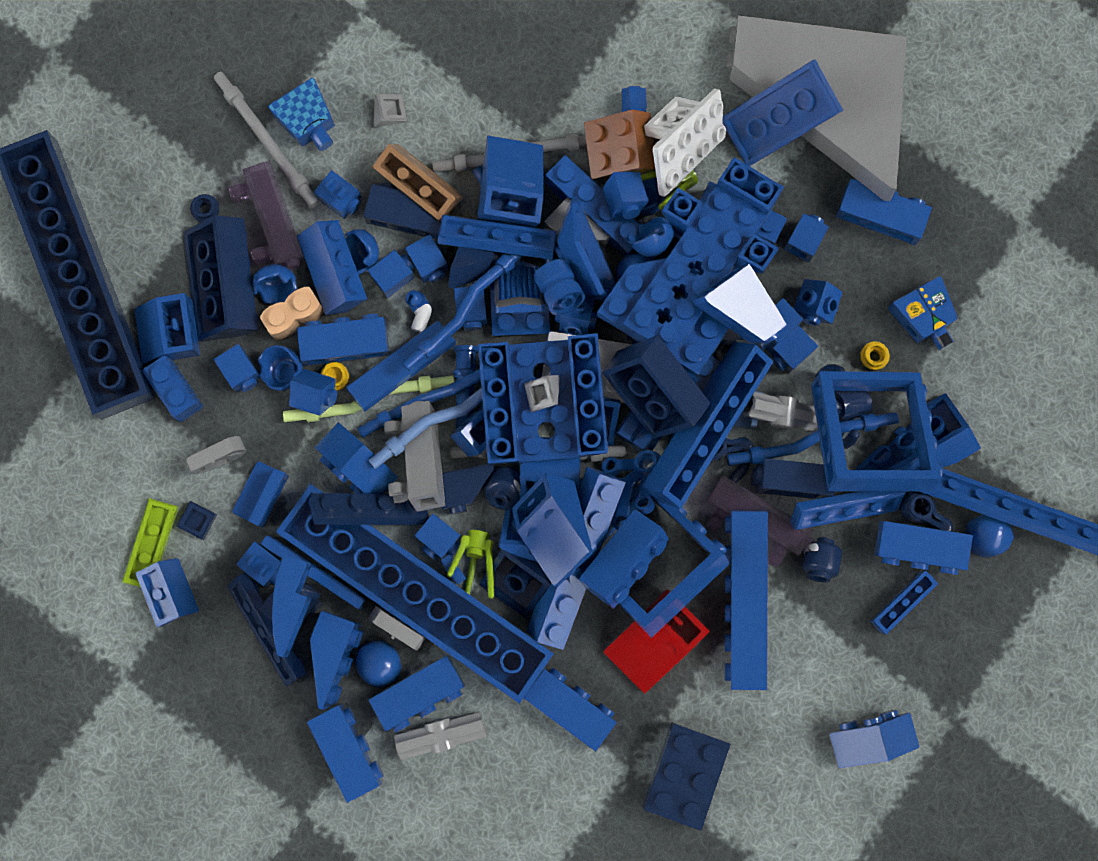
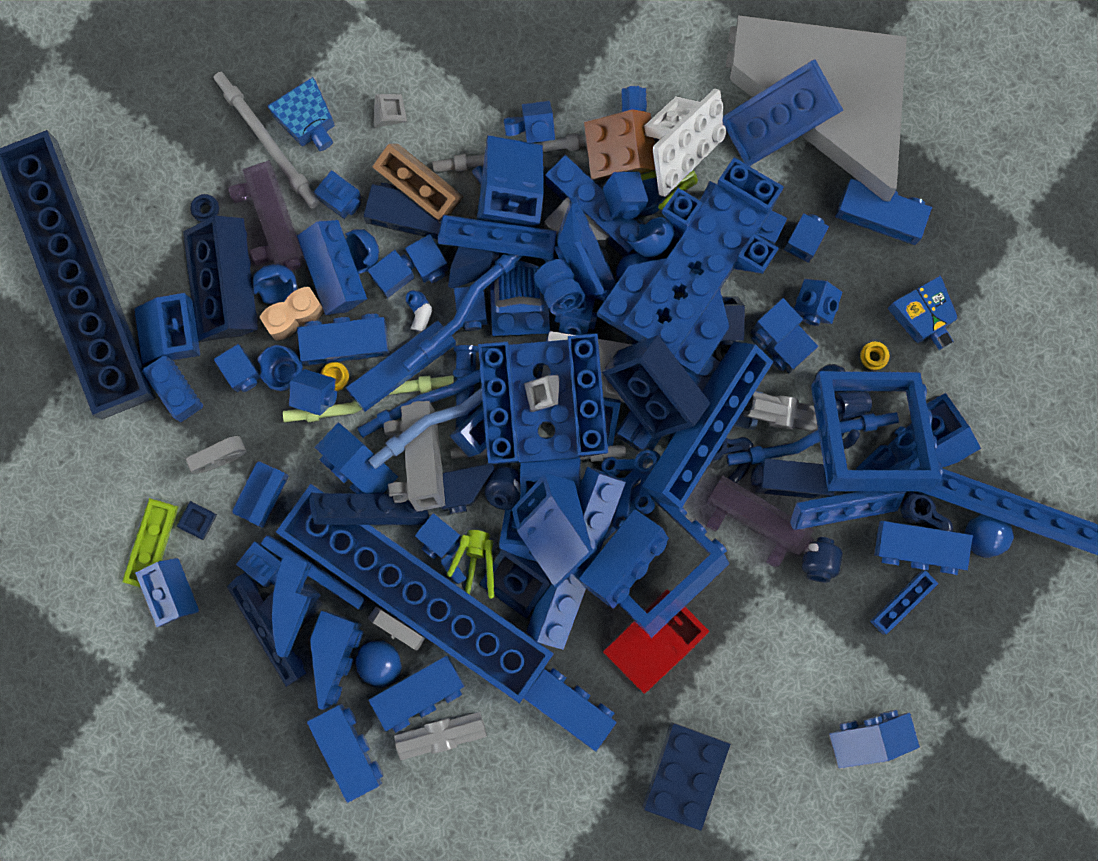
(536, 122): none -> blue brick
(742, 306): slope -> none
(748, 598): blue brick -> none

